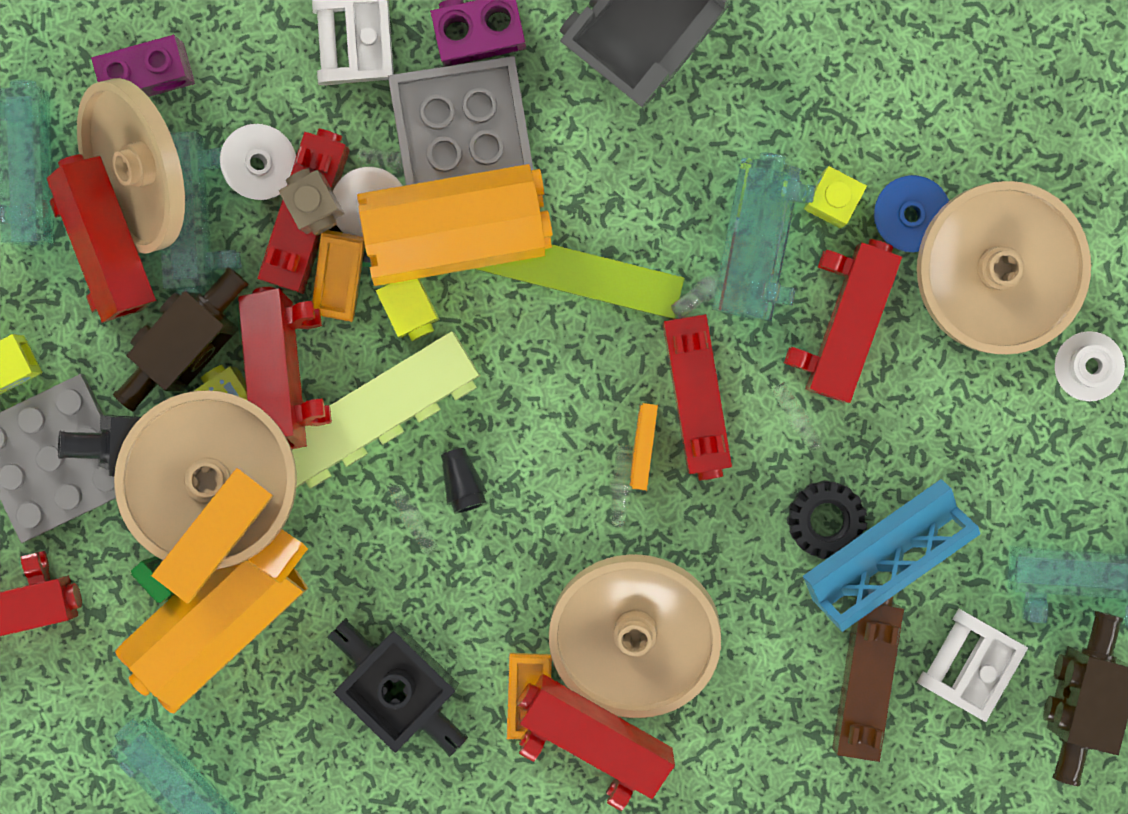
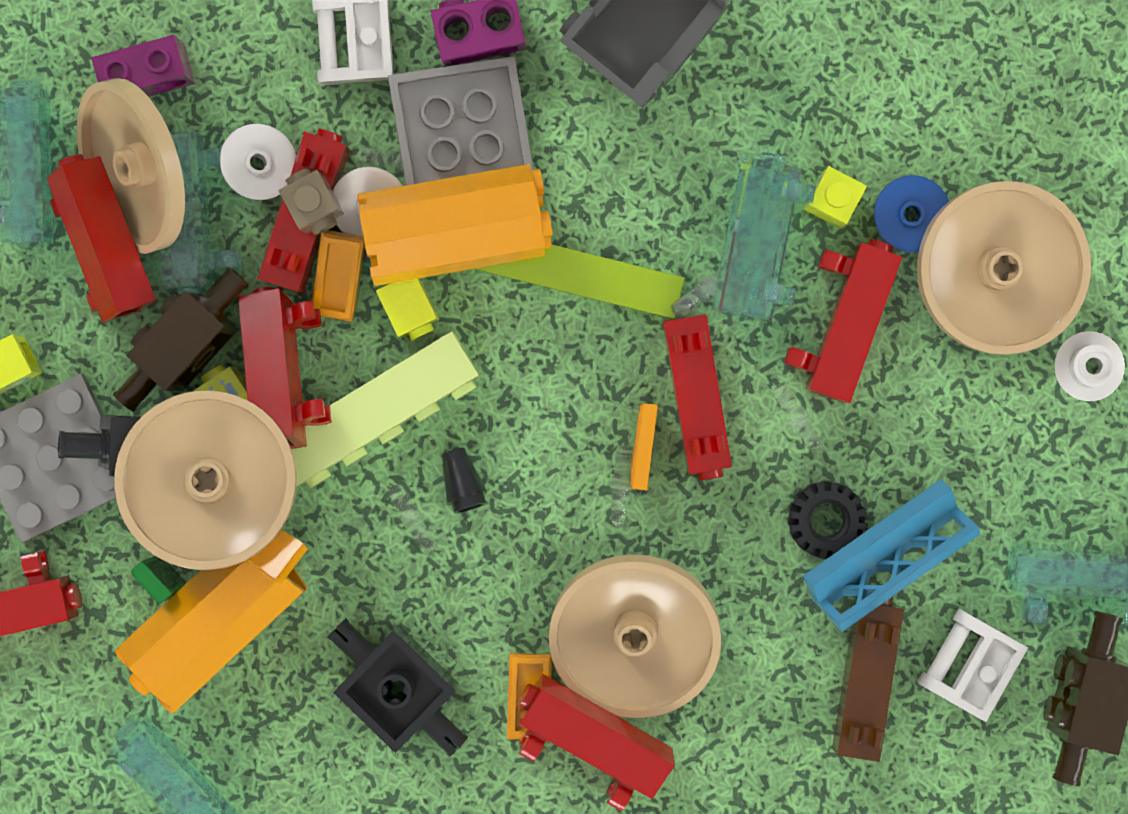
(212, 535): light orange tile -> none

